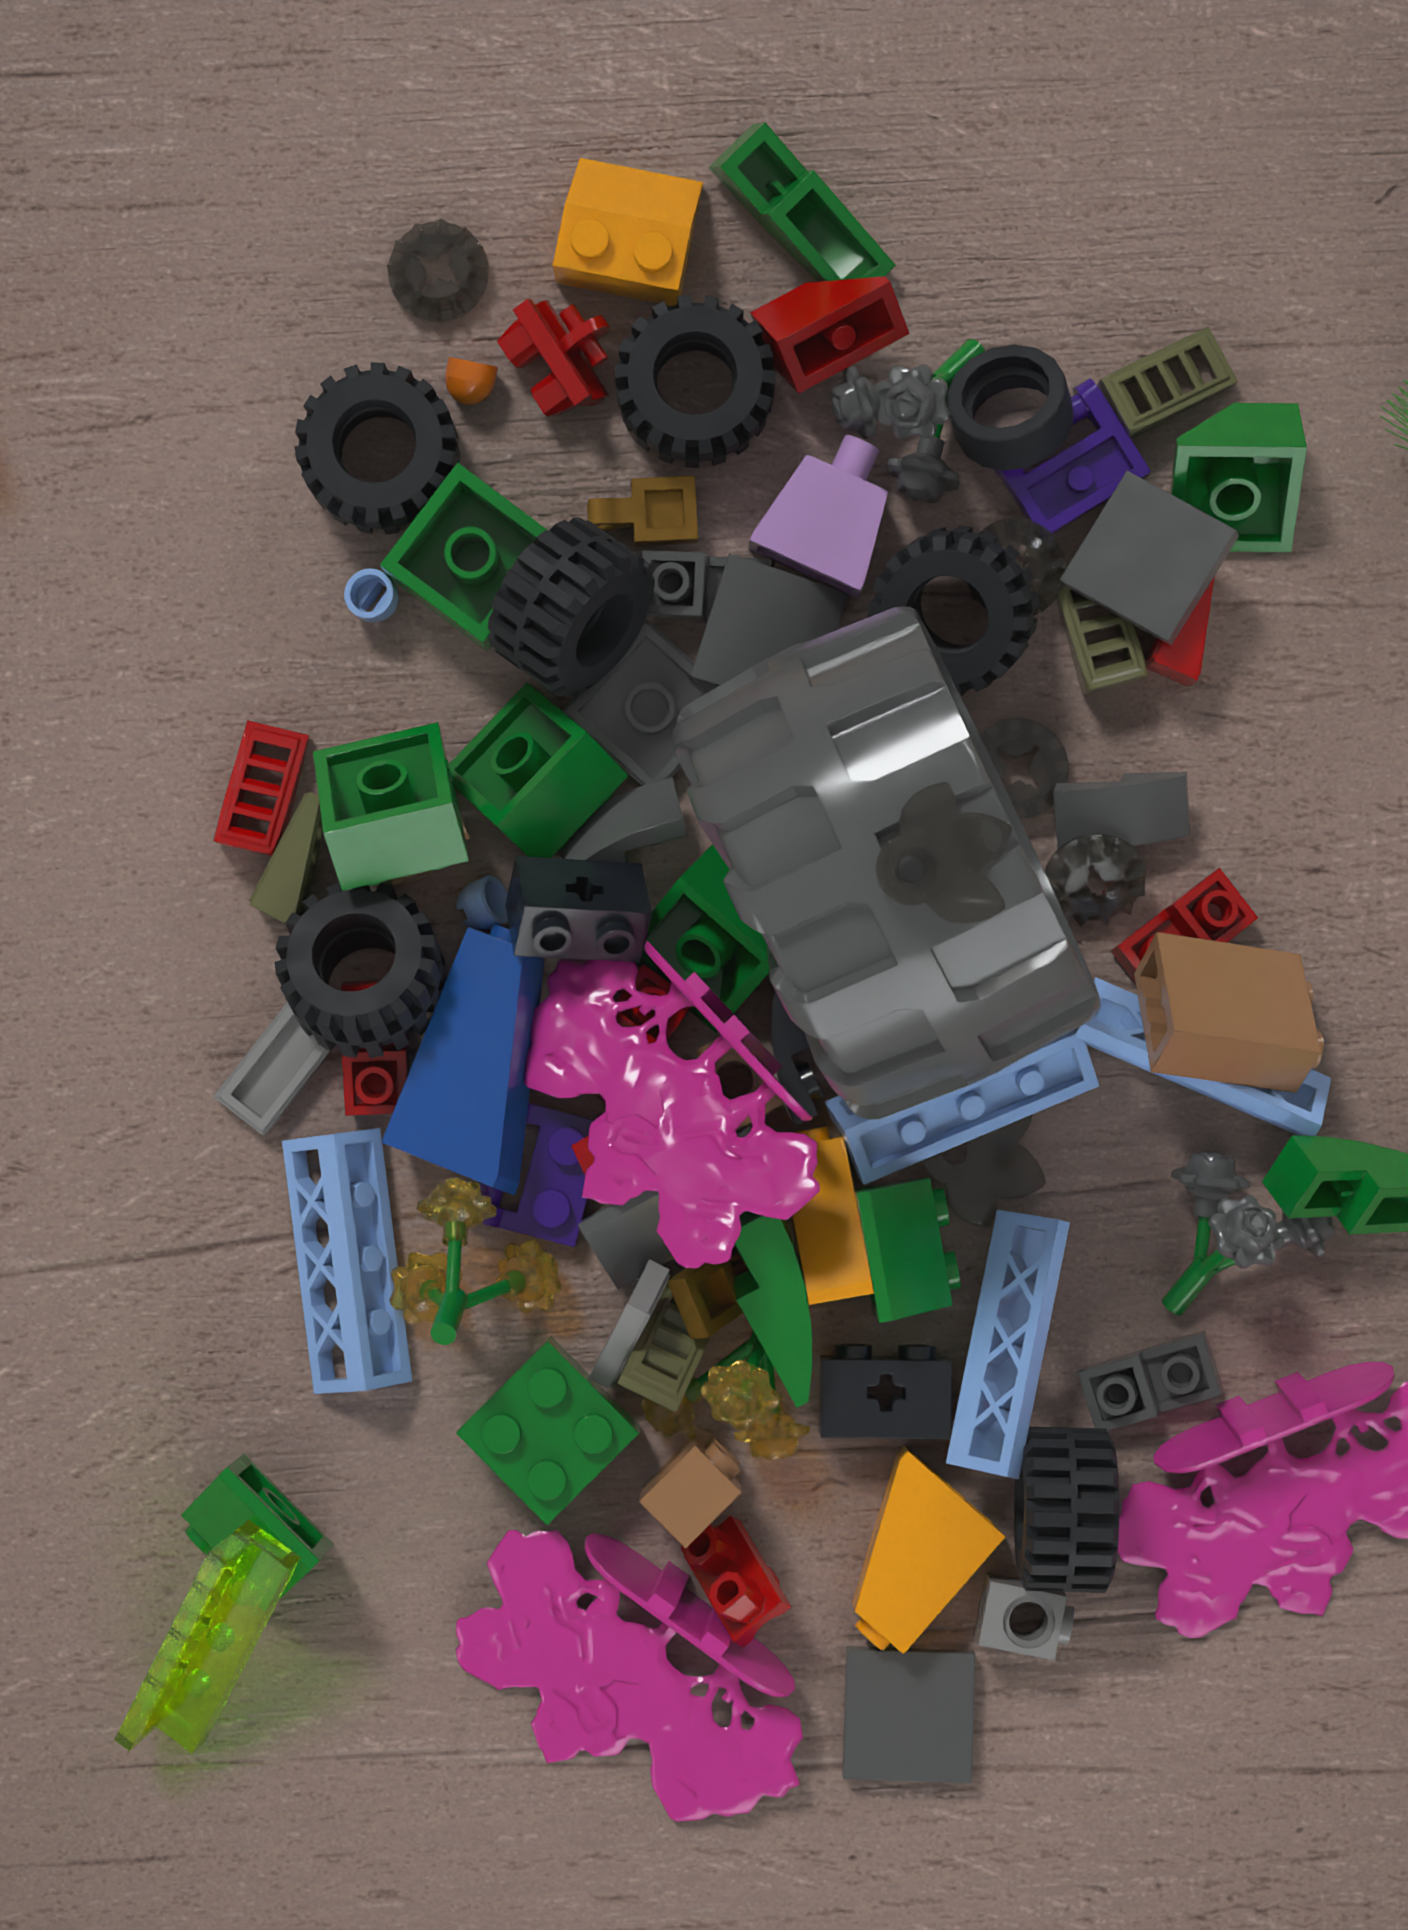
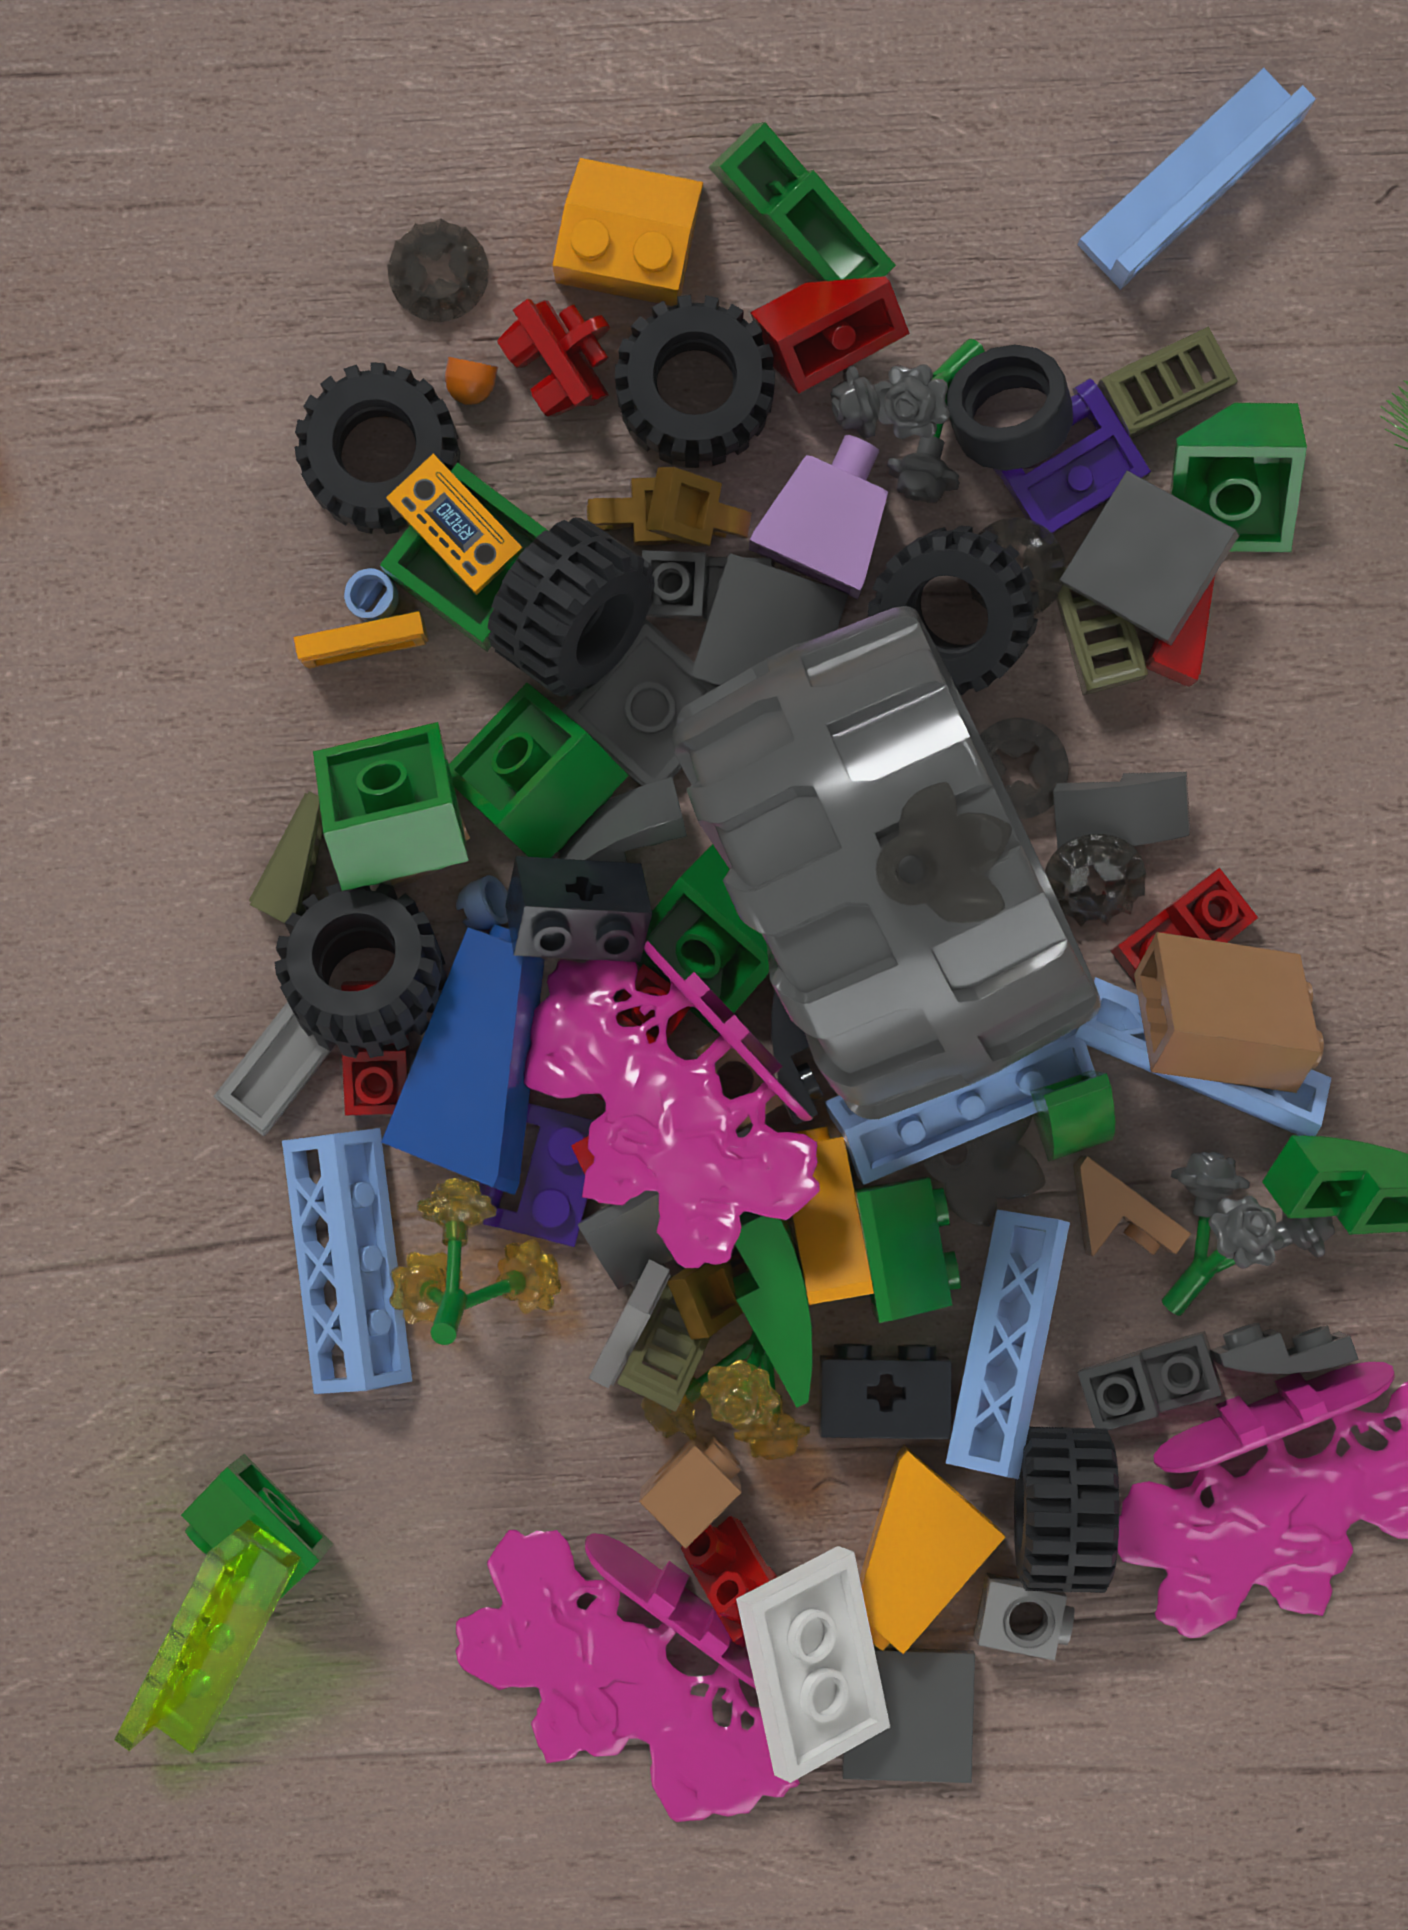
(233, 806): red slope -> none
(361, 640): none -> light orange tile
(454, 524): none -> light orange tile
(548, 1430): green brick -> none
(690, 510): none -> pearl gold plate
(813, 1663): none -> white plate
(1074, 1114): none -> green slope
(1107, 1200): none -> medium nougat slope
(1194, 177): none -> light blue fence
(1265, 1351): none -> dark grey slope

